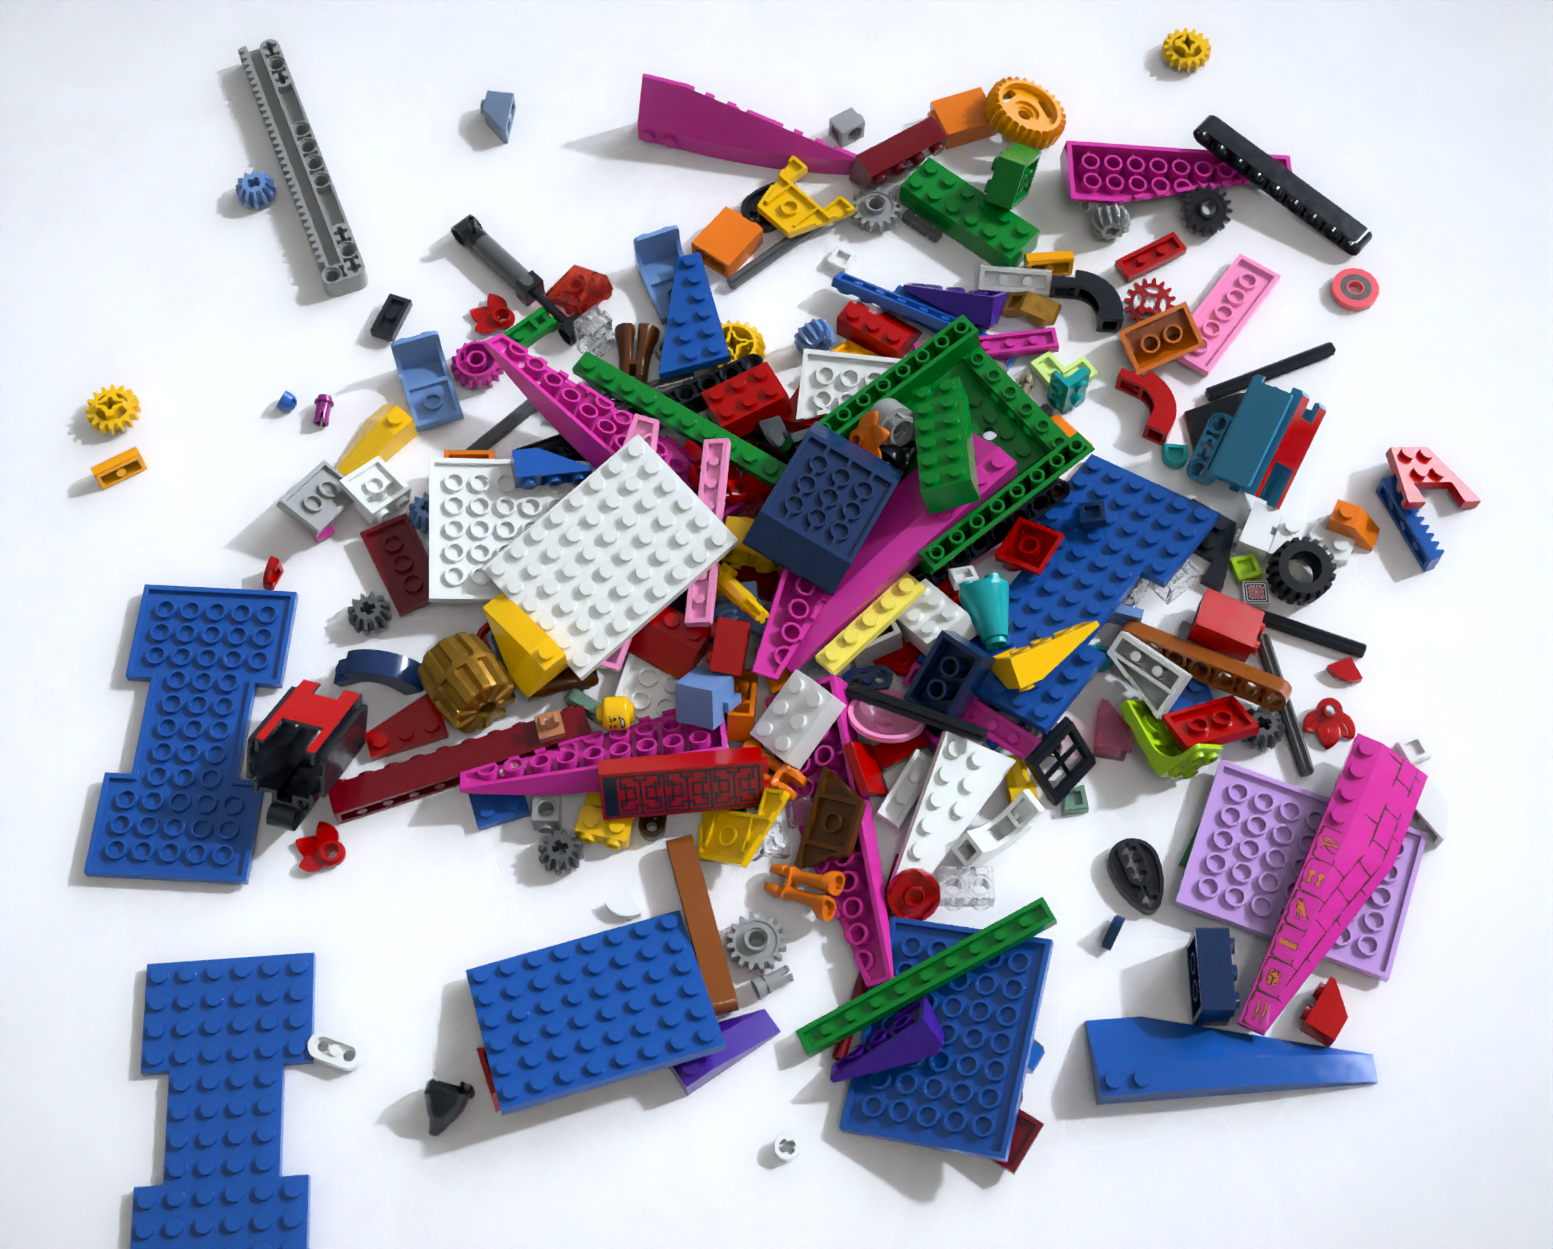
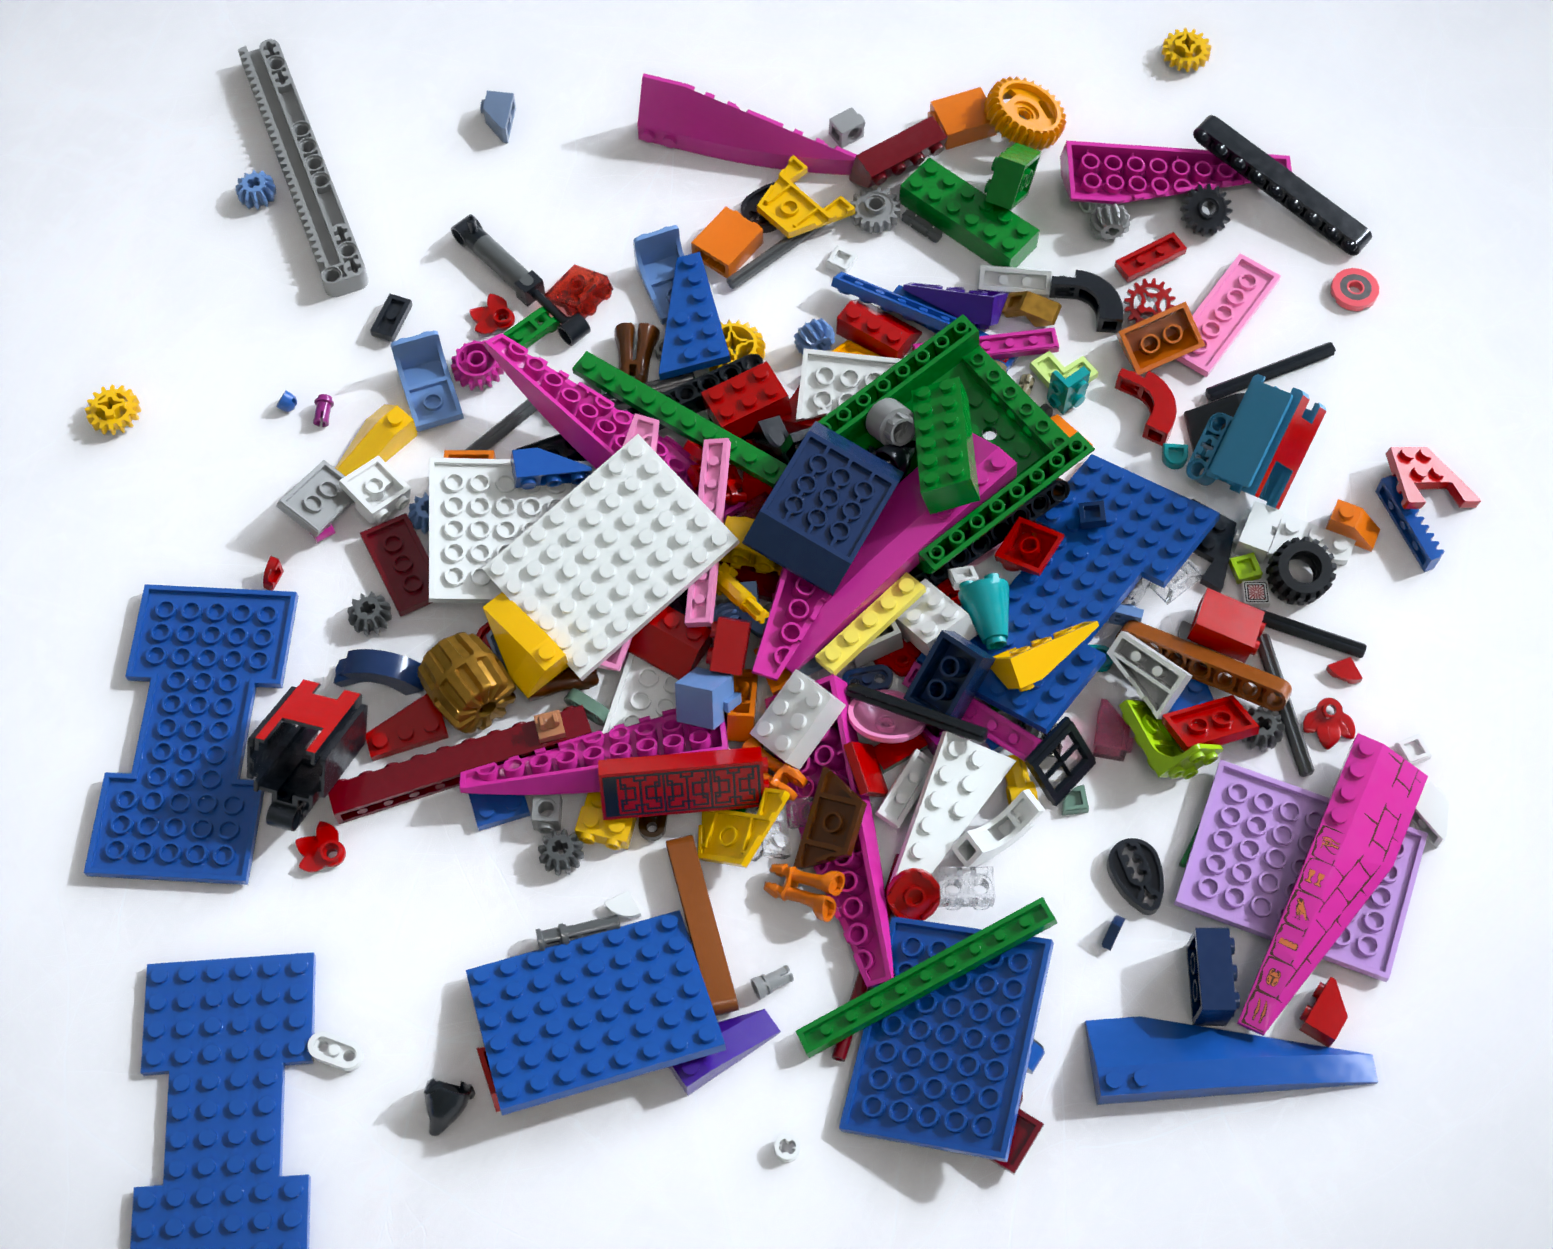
(118, 468): light orange brick -> none
(564, 934): none -> dark grey pin
(594, 332): clear brick -> none
(616, 713): yellow head -> none
(756, 957): light grey gear -> none
(869, 433): orange plate -> none
(906, 1041): dark purple wedge -> none
(1057, 261): light orange brick -> none

